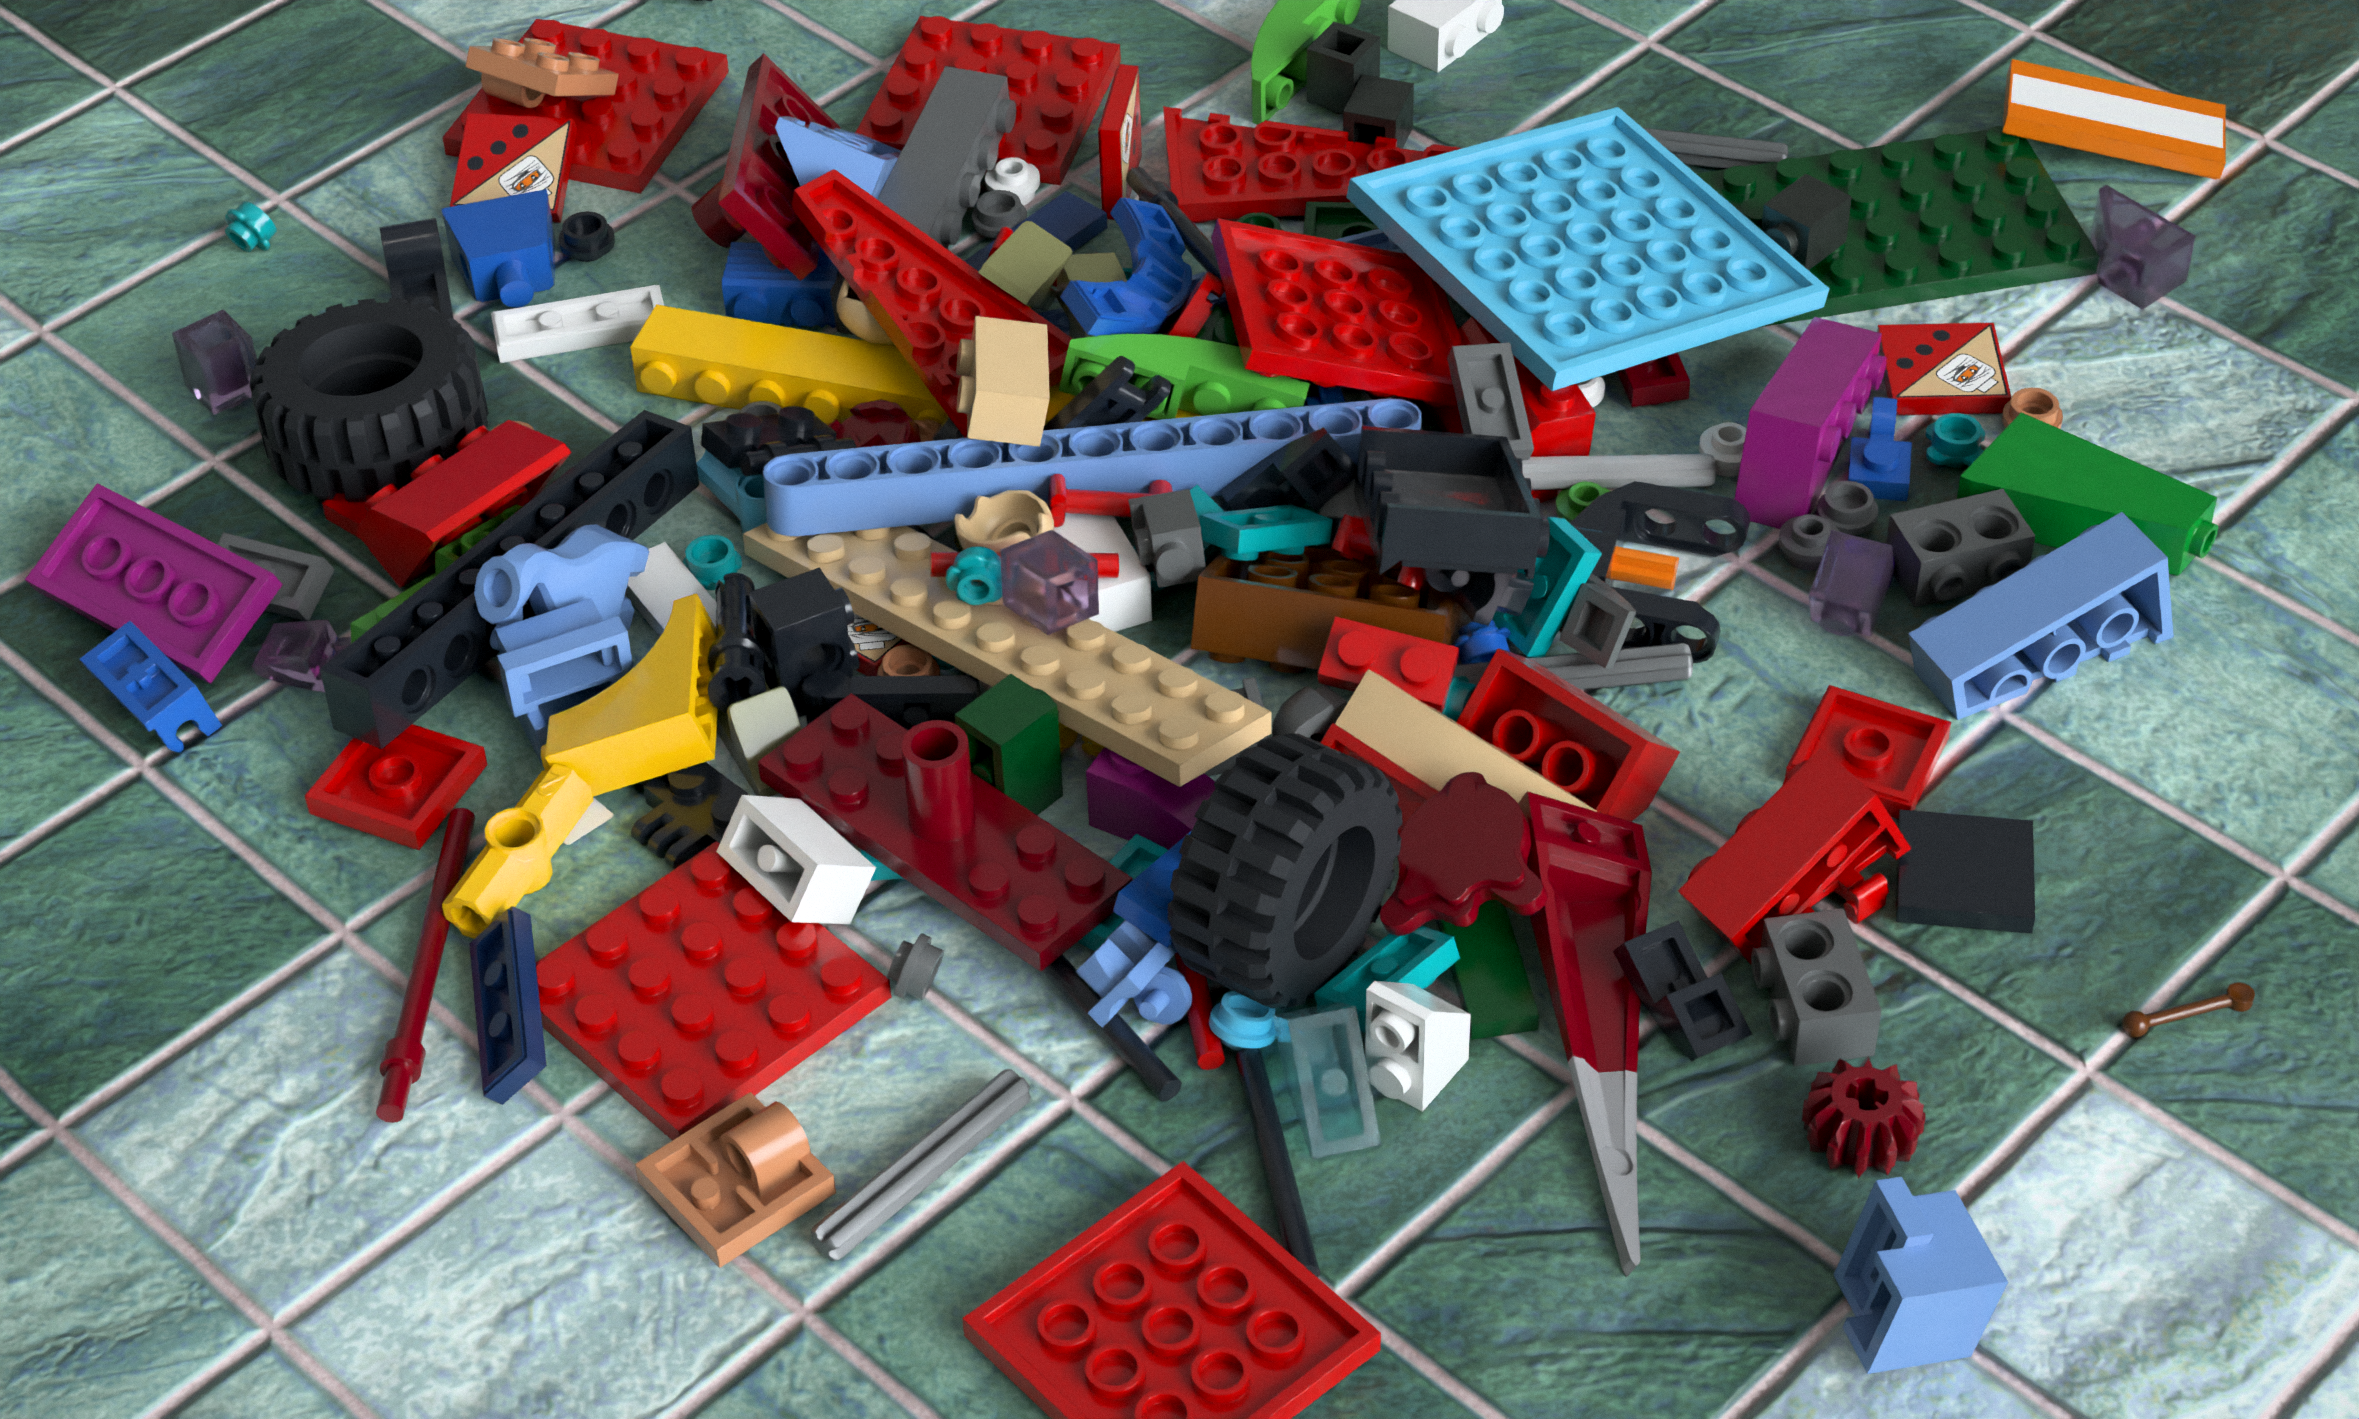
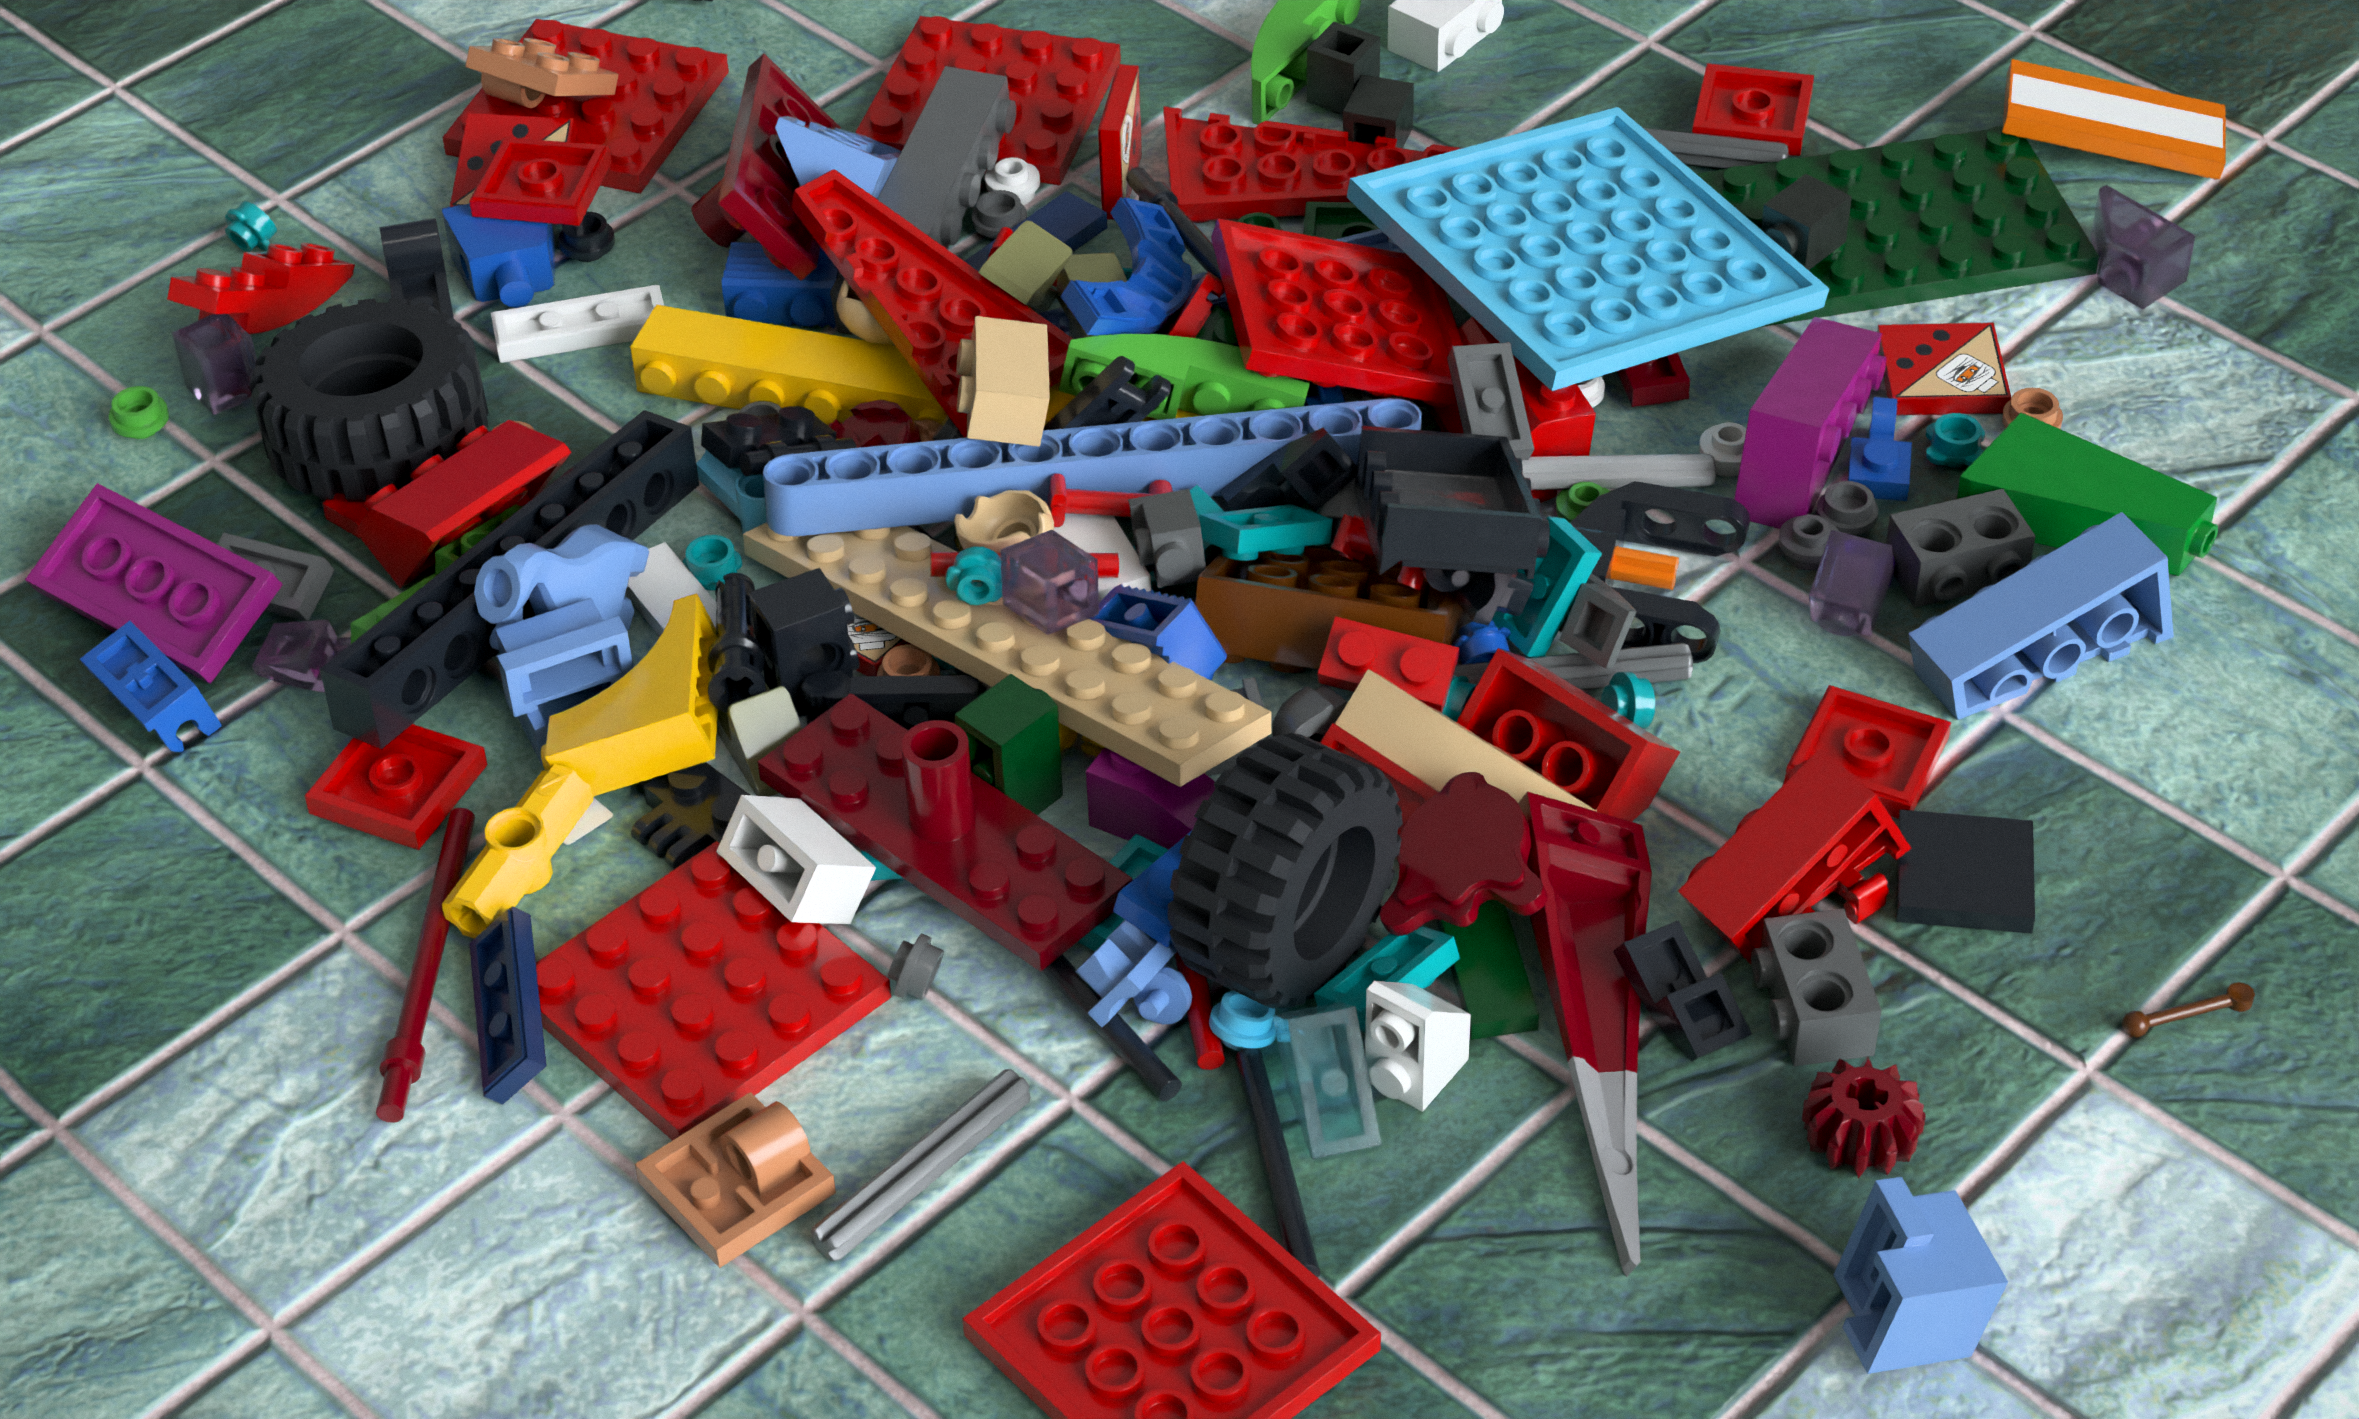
(138, 412): none -> bright green plate
(267, 288): none -> red slope
(541, 181): none -> red tile
(1164, 625): none -> blue brick
(1630, 698): none -> teal plate
(1754, 104): none -> red plate

